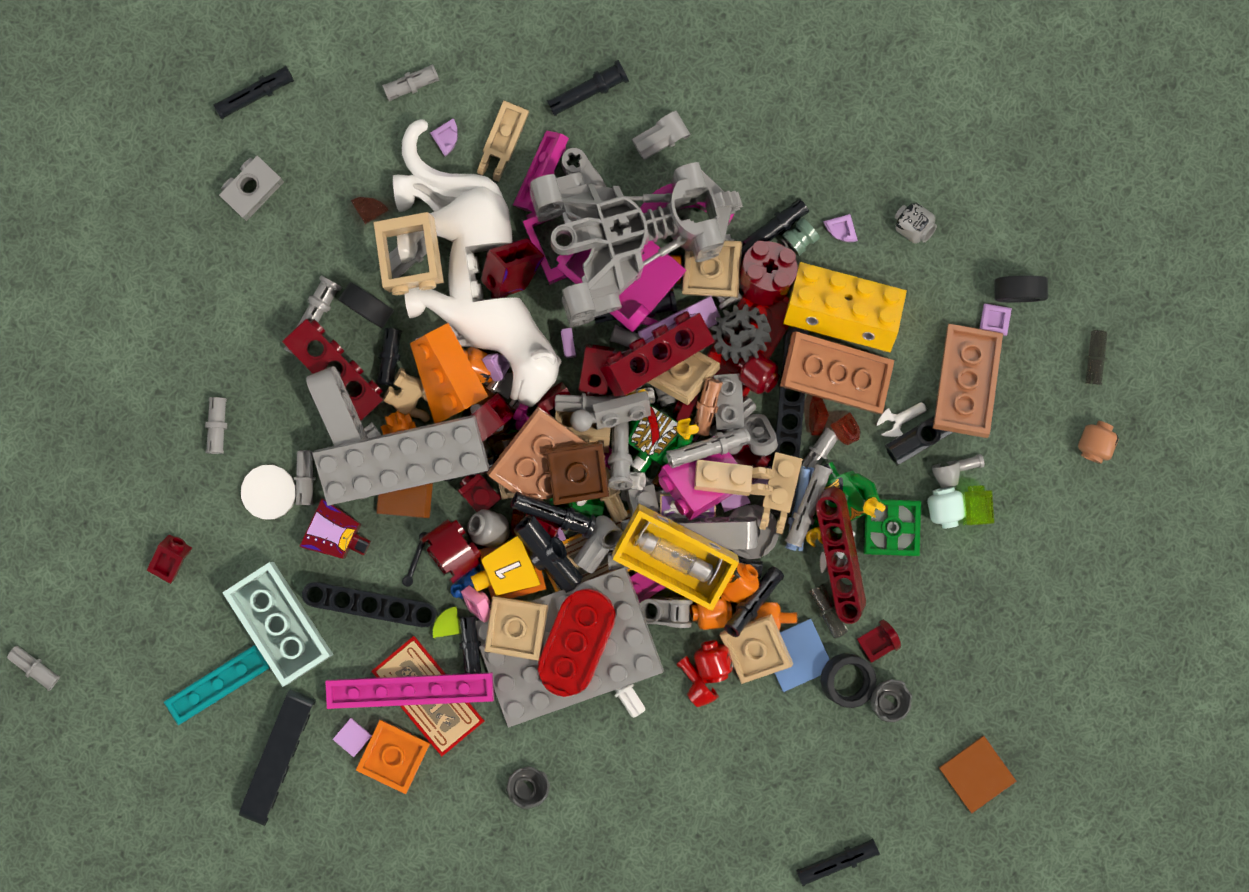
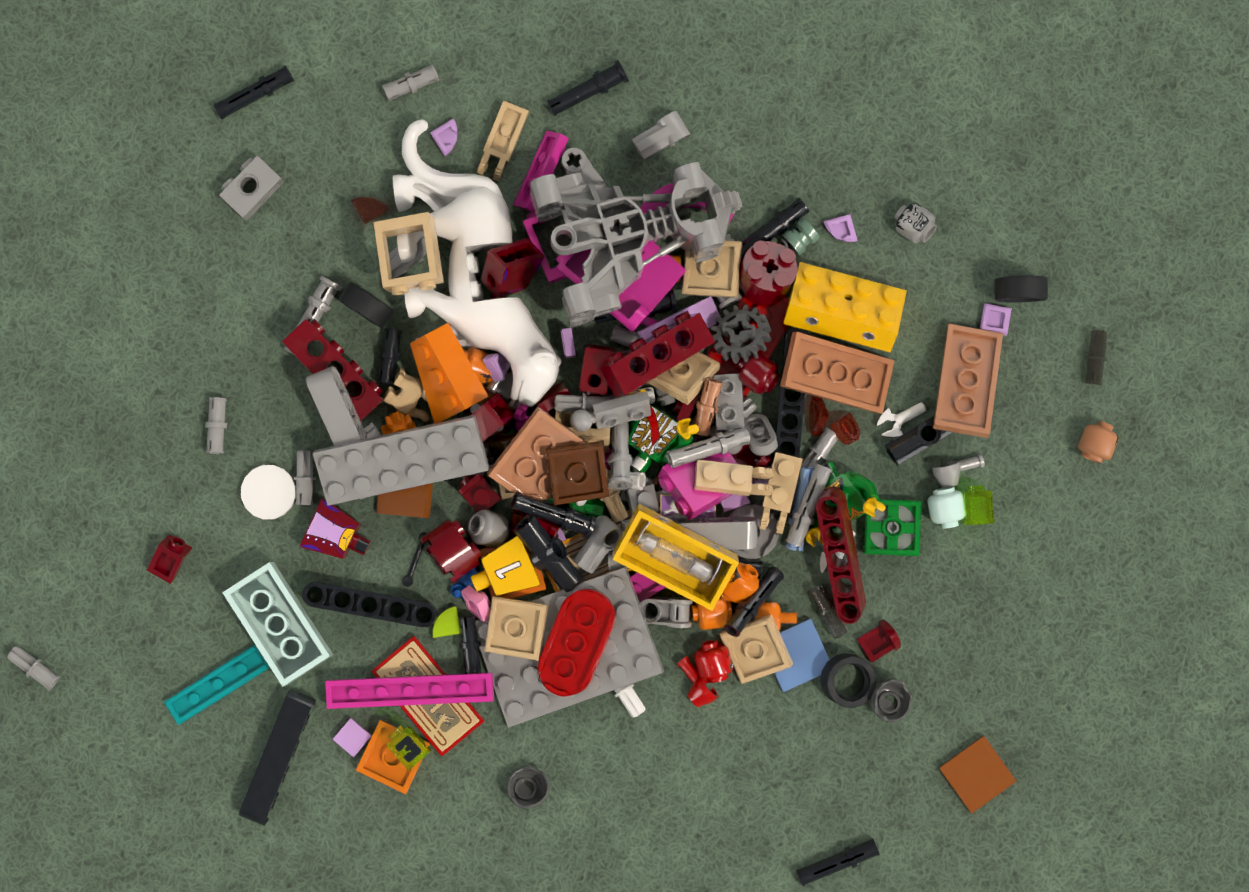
(408, 746): none -> clear neon green brick

